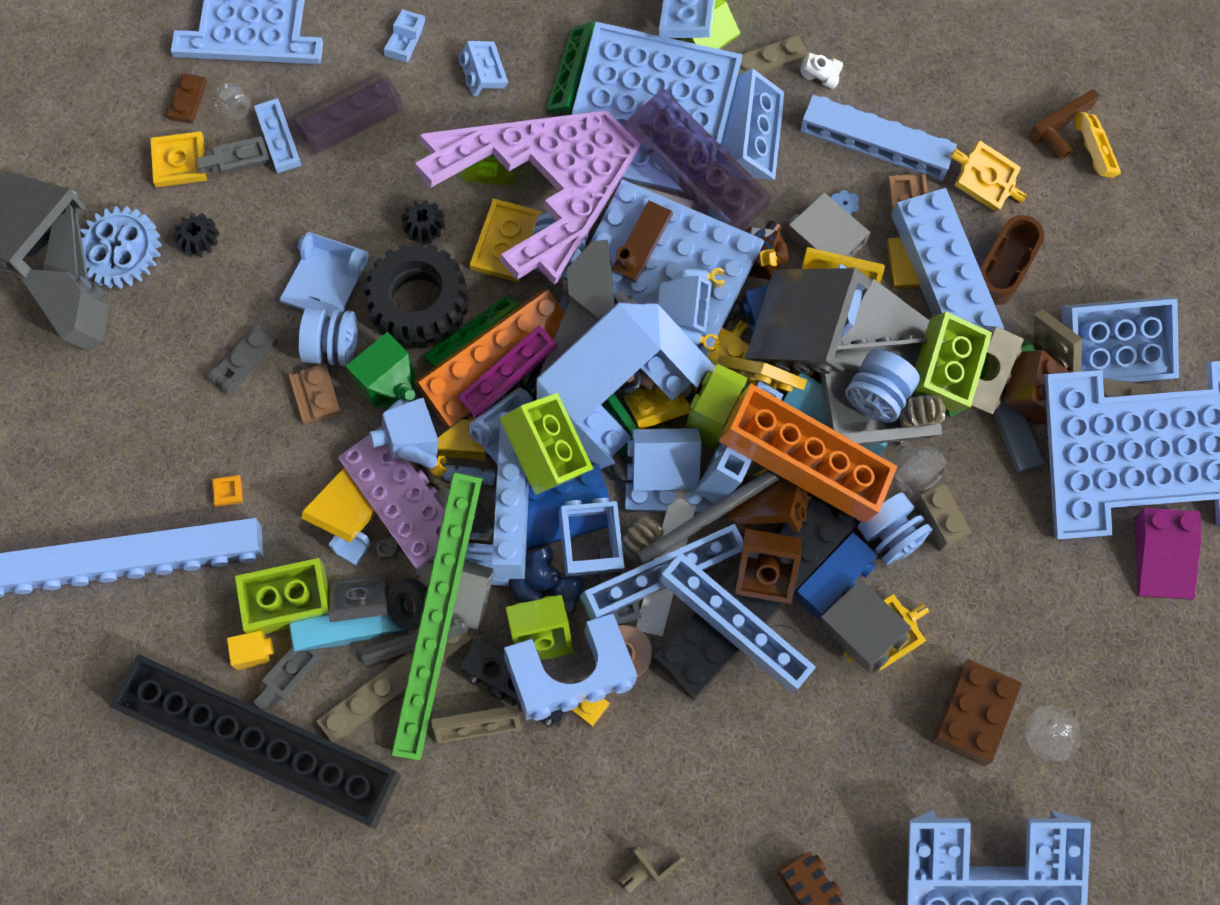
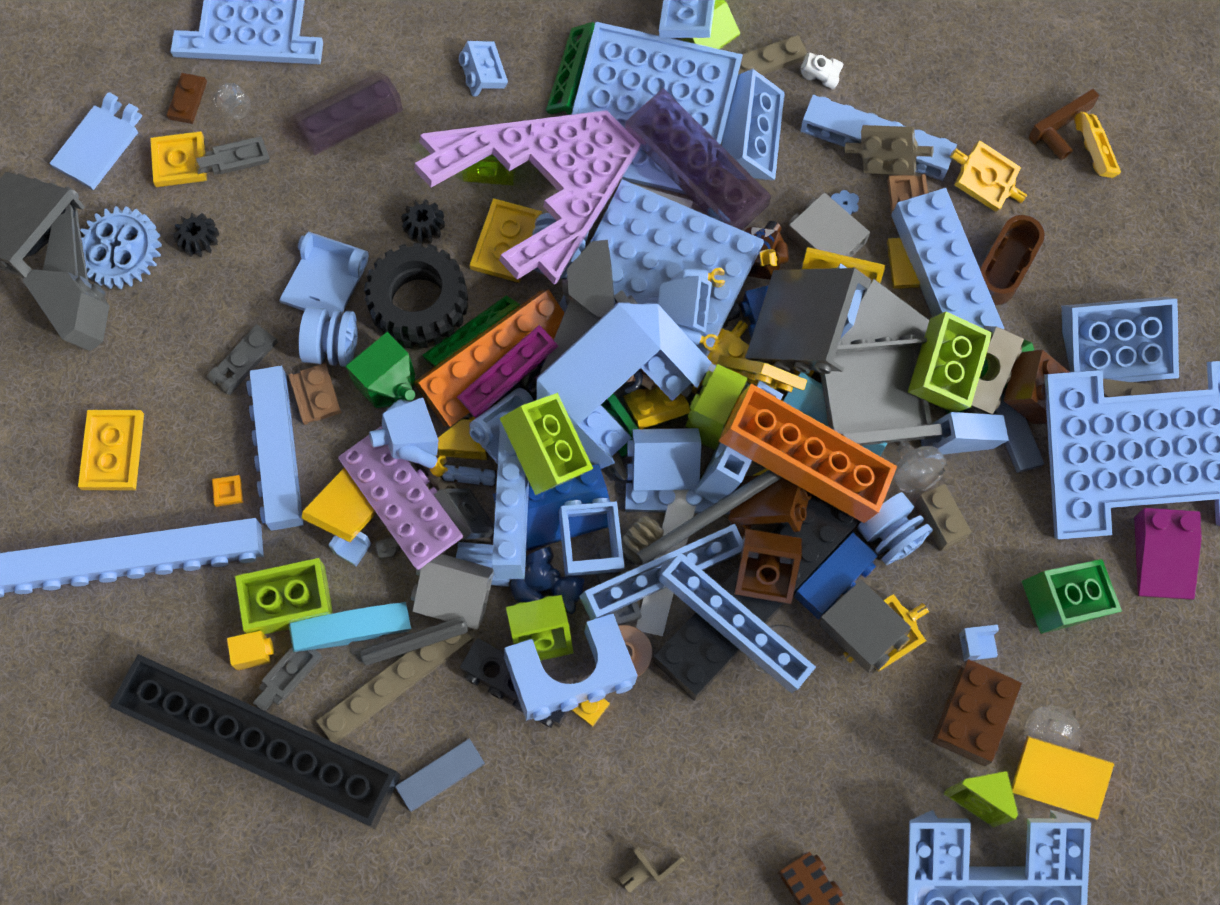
(97, 142): none -> light blue tile
(111, 450): none -> yellow plate
(276, 448): none -> light blue brick
(277, 135): light blue plate -> none
(357, 598): flat silver tile -> none
(396, 607): black tyre -> none
(405, 36): light blue slope -> none
(436, 616): bright green plate -> none
(440, 775): none -> sand blue tile
(476, 724): dark tan tile -> none
(642, 241): reddish brown piece -> none
(882, 385): light blue wheel -> none
(889, 149): none -> dark tan plate
(922, 411): dark tan gear -> none
(968, 433): none -> light blue slope
(979, 642): none -> light blue panel
(986, 797): none -> lime slope
(1057, 341): dark tan plate -> none
(1062, 777): none -> yellow tile
(1071, 595): none -> green slope

